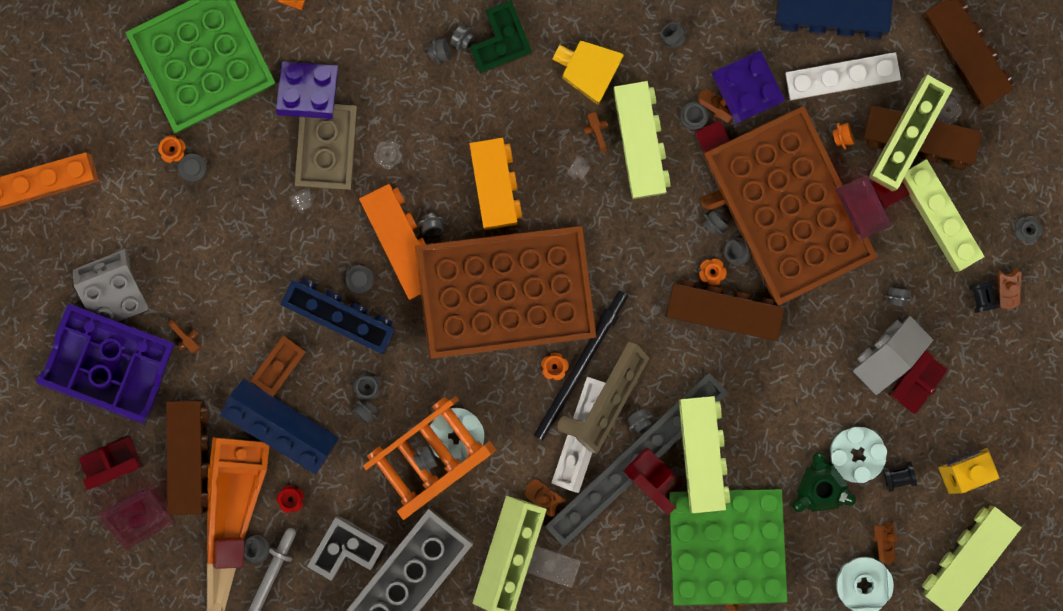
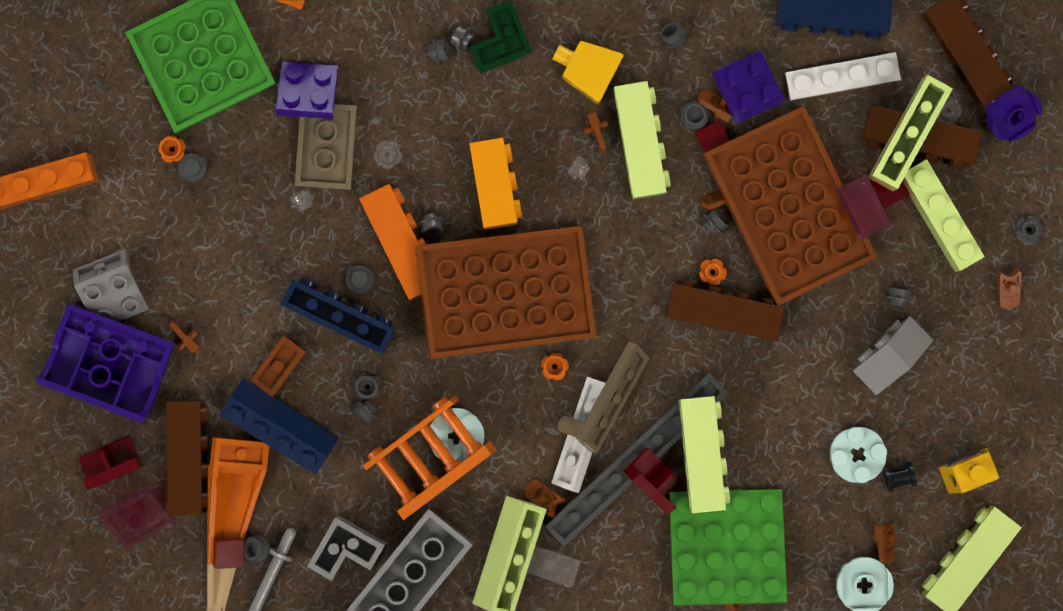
(282, 499): red plate -> none
(424, 459): dark grey plate -> none
(609, 317): black bar -> none
(640, 421): dark grey plate -> none
(737, 251): dark grey plate -> none
(822, 488): dark green rock -> none
(843, 135): orange plate -> none
(918, 383): dark red panel -> none
(984, 296): black bush -> none
(1016, 101): none -> dark purple plate

